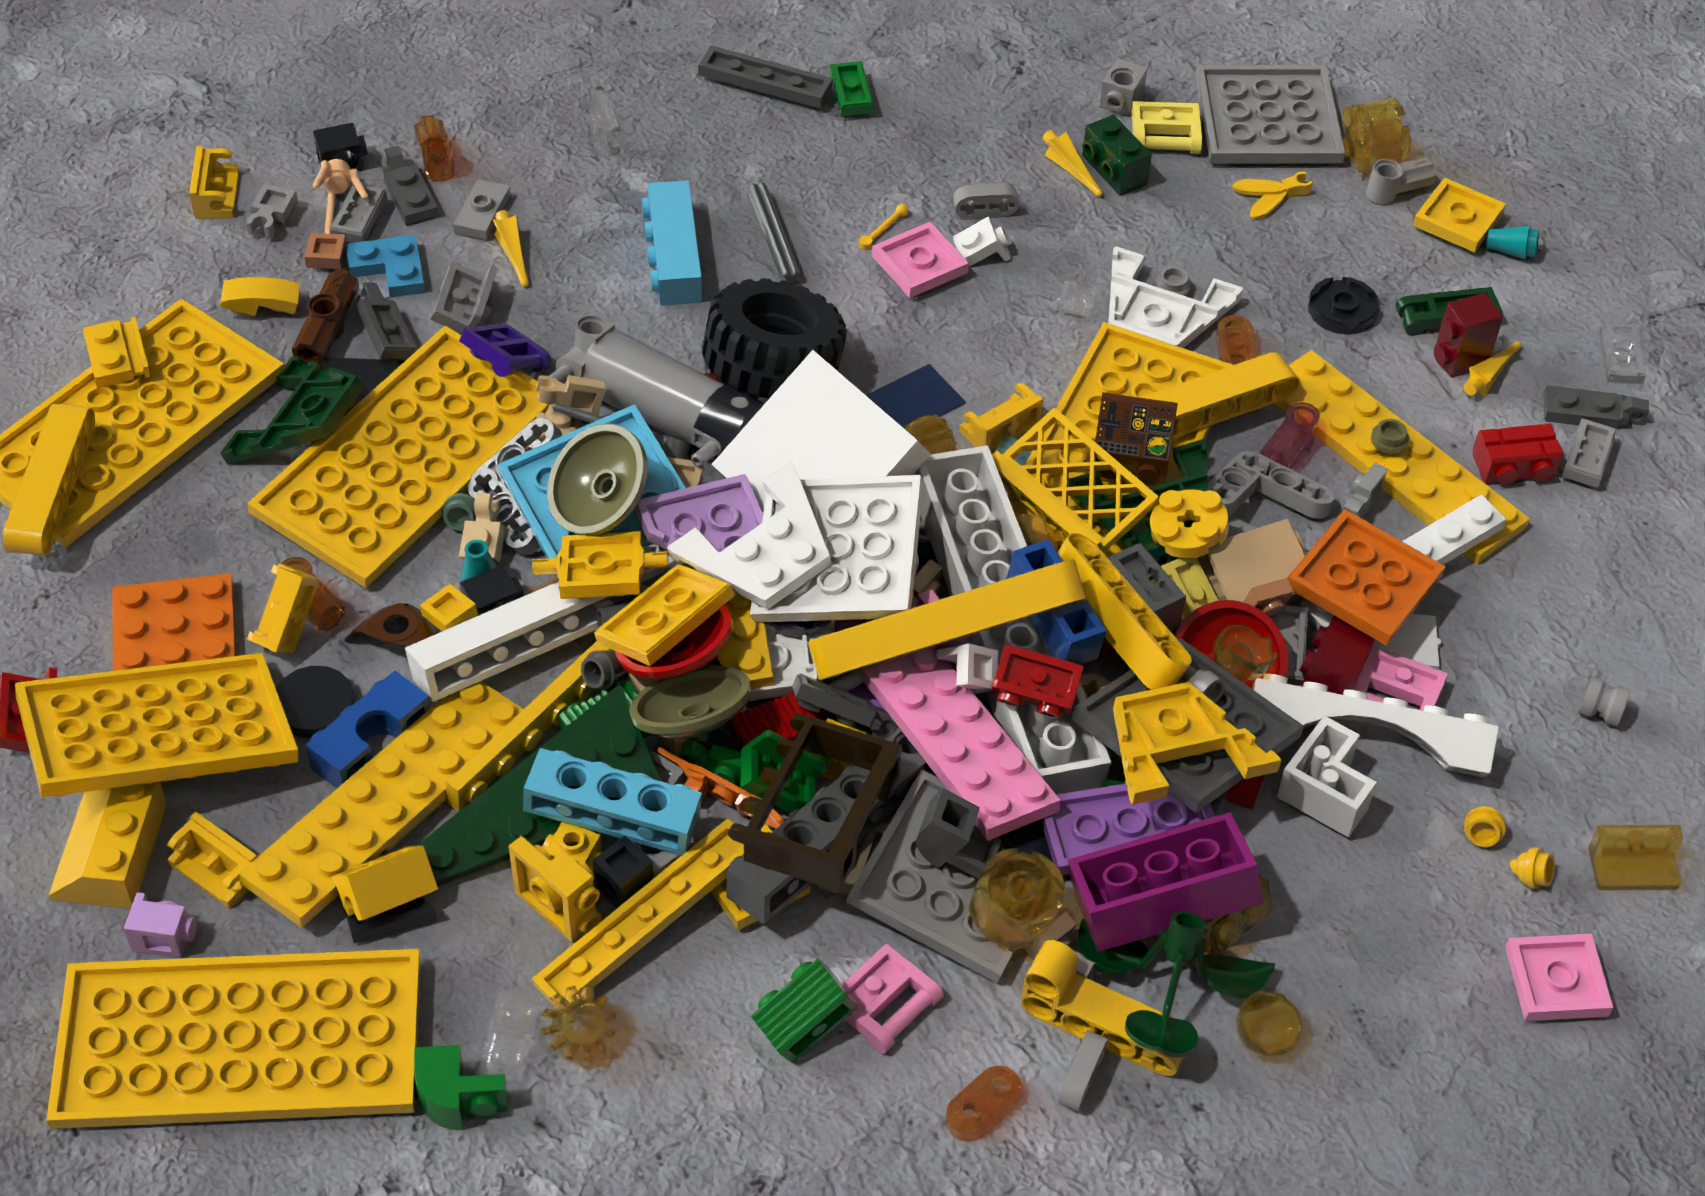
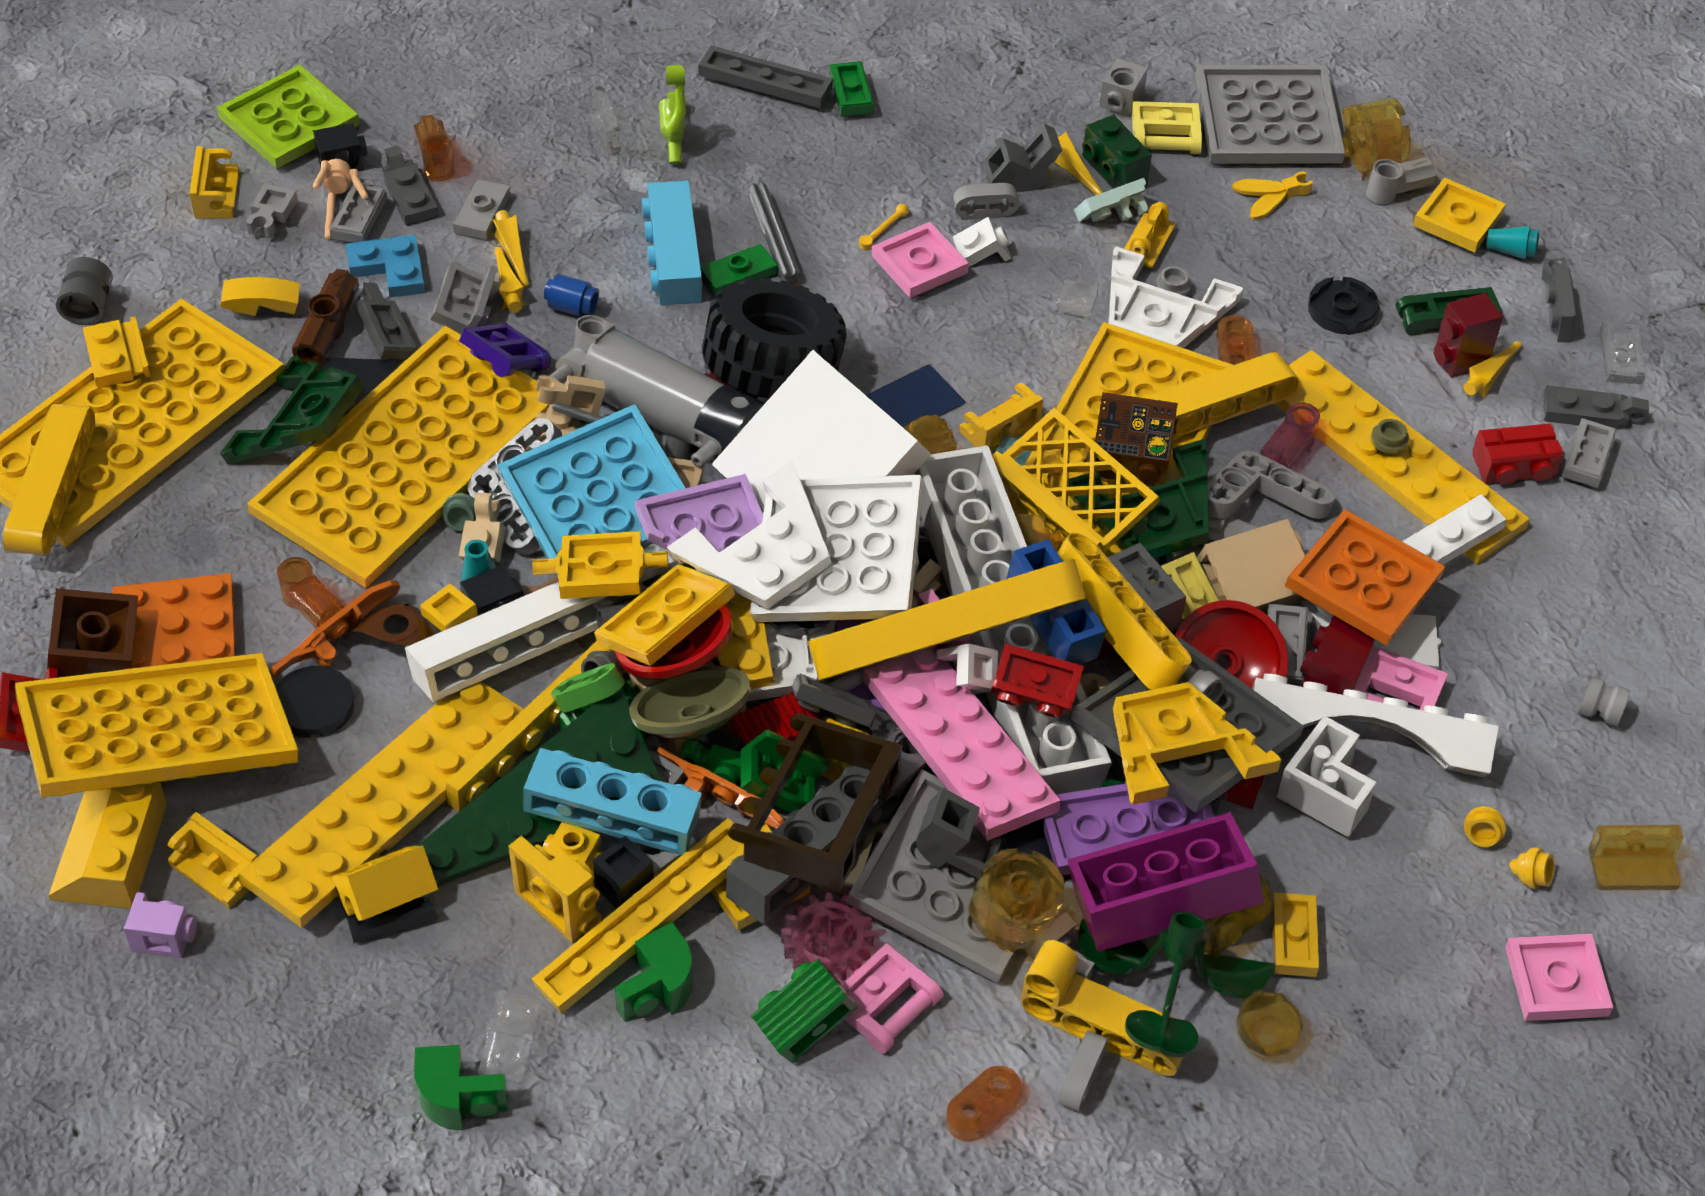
(84, 291): none -> dark grey wheel
(91, 632): none -> reddish brown slope
(236, 1038): yellow plate -> none
(283, 113): none -> lime plate
(285, 610): yellow hinge -> none
(317, 644): none -> orange piece
(325, 250): nougat plate -> none
(385, 709): blue arch -> none
(509, 285): none -> yellow piece
(571, 295): none -> blue brick
(580, 1041): clear yellow gear -> none
(588, 687): none -> bright green beam
(597, 479): olive dish -> none
(664, 976): none -> green brick
(673, 112): none -> lime piece
(747, 264): none -> green plate
(828, 936): none -> clear pink gear
(1024, 166): none -> dark grey brick
(1120, 198): none -> light aqua plate
(1151, 233): none -> yellow hinge
(1179, 506): yellow plate -> none
(1243, 652): clear yellow hair -> none
(1270, 596): nougat plate -> none
(1295, 934): none -> yellow plate
(1366, 490): light grey plate -> none
(1560, 294): none -> dark grey hinge

